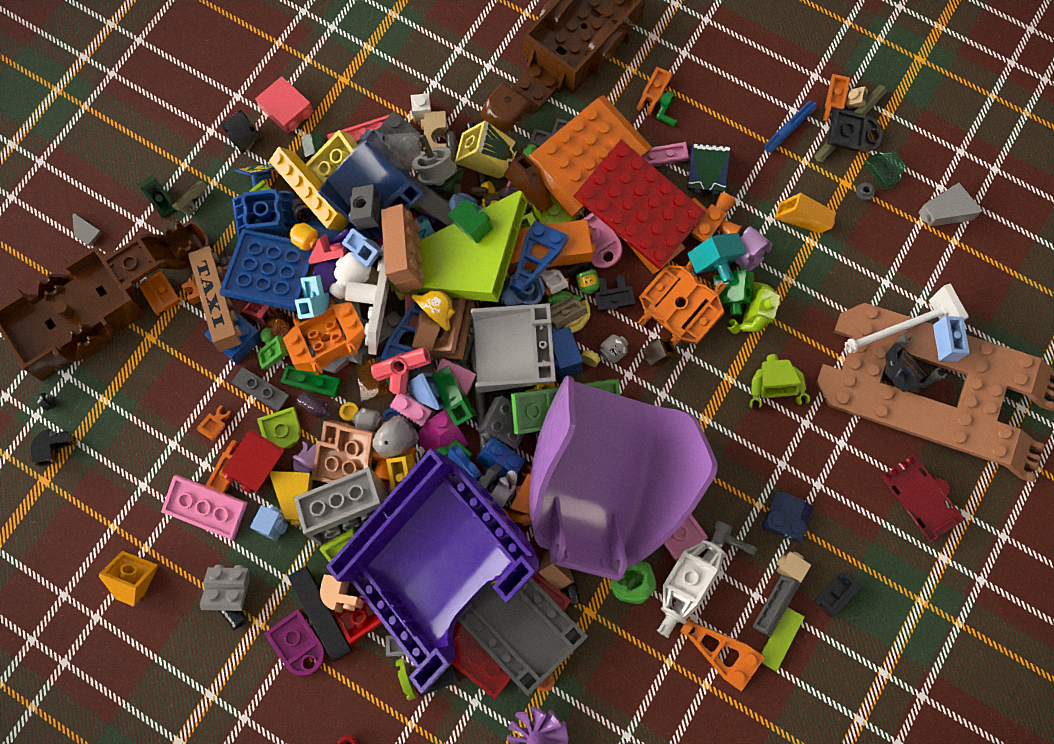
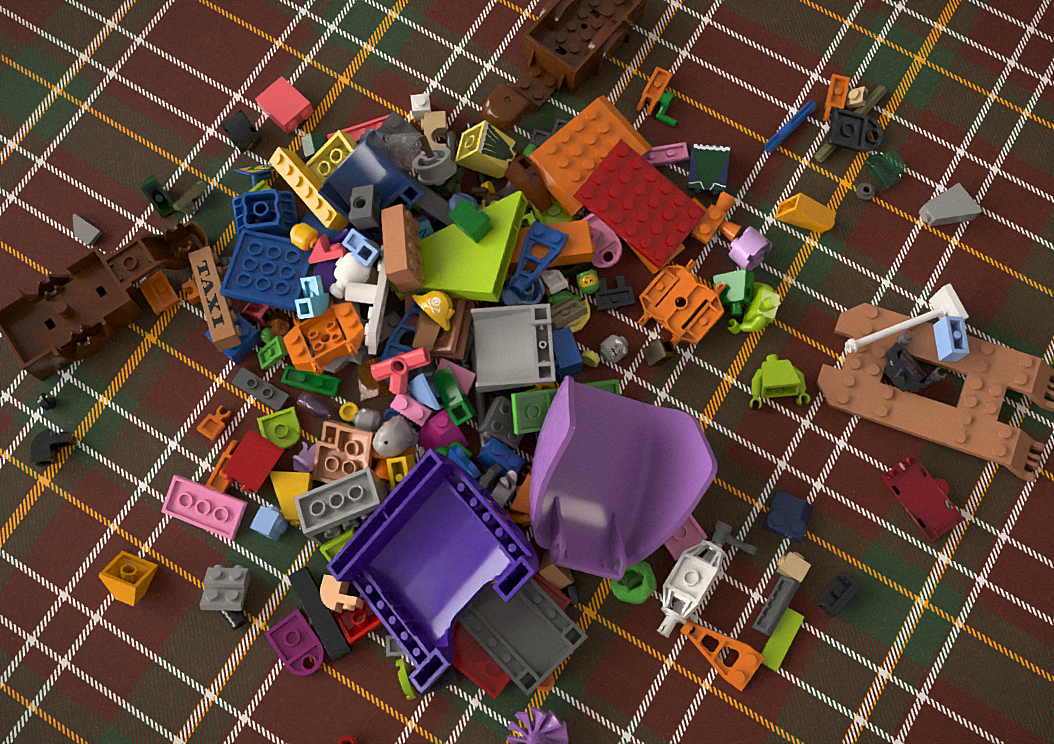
(300, 211): black wheel -> none
(717, 254): teal brick -> none

